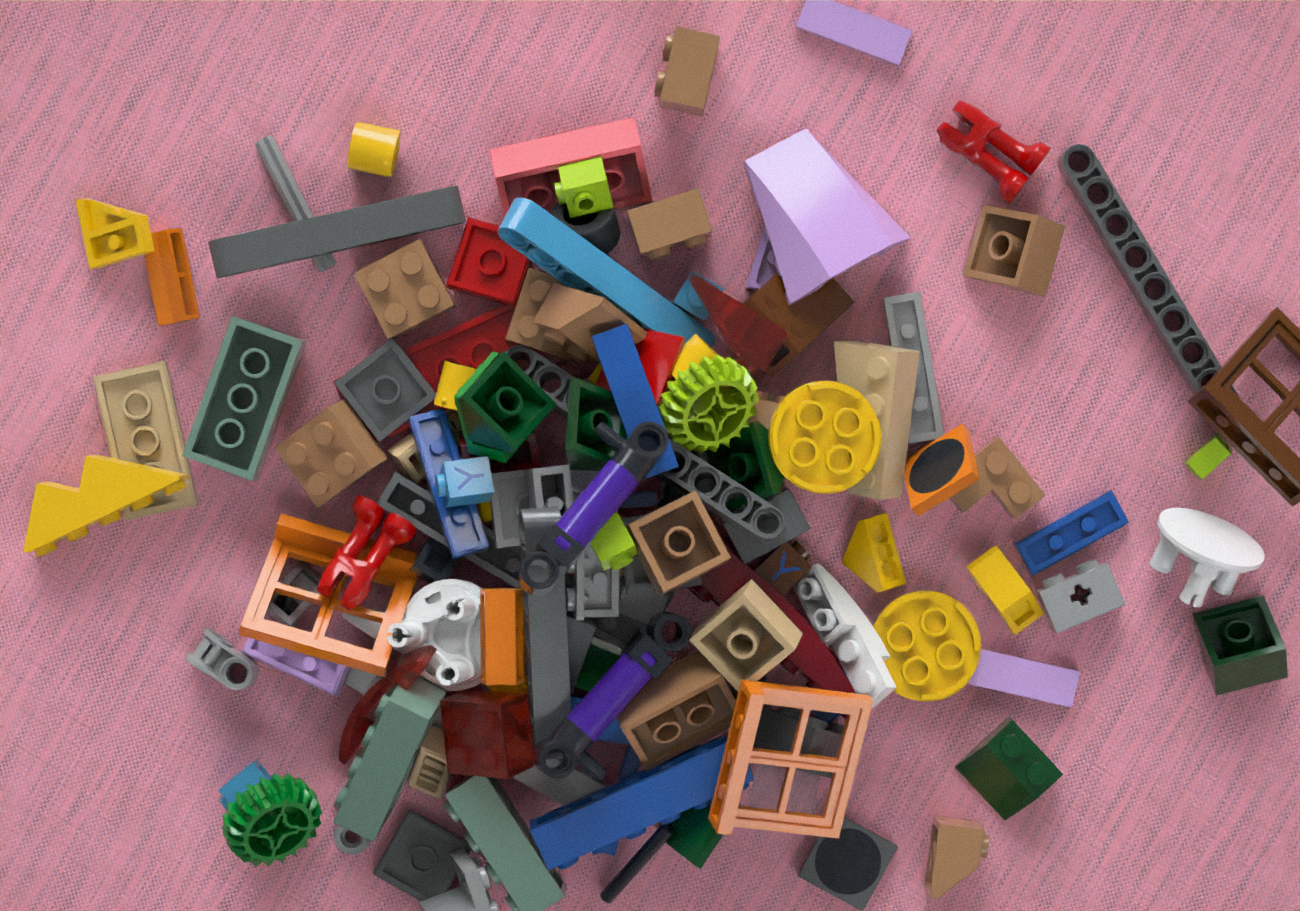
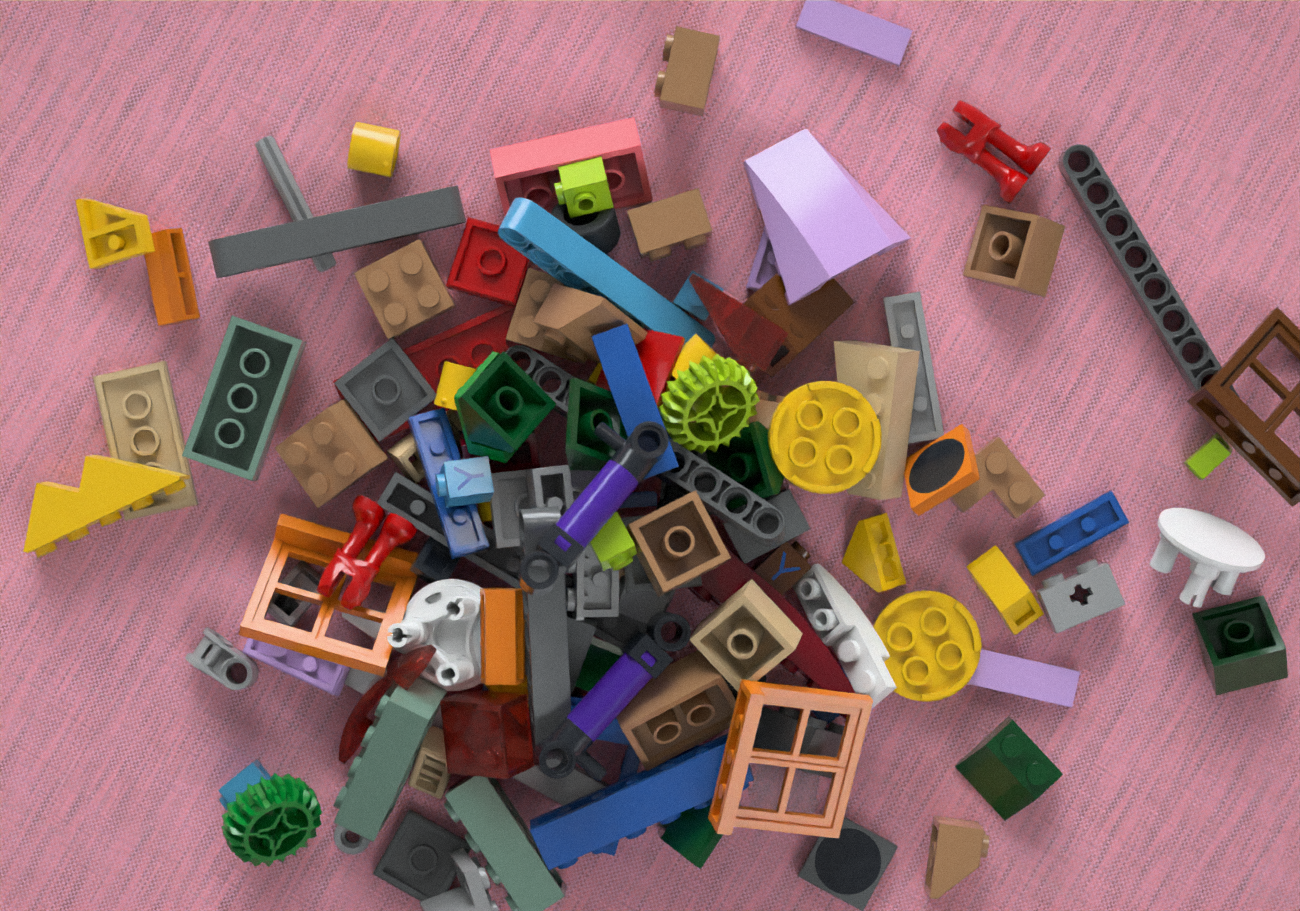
(637, 862): black bar -> none

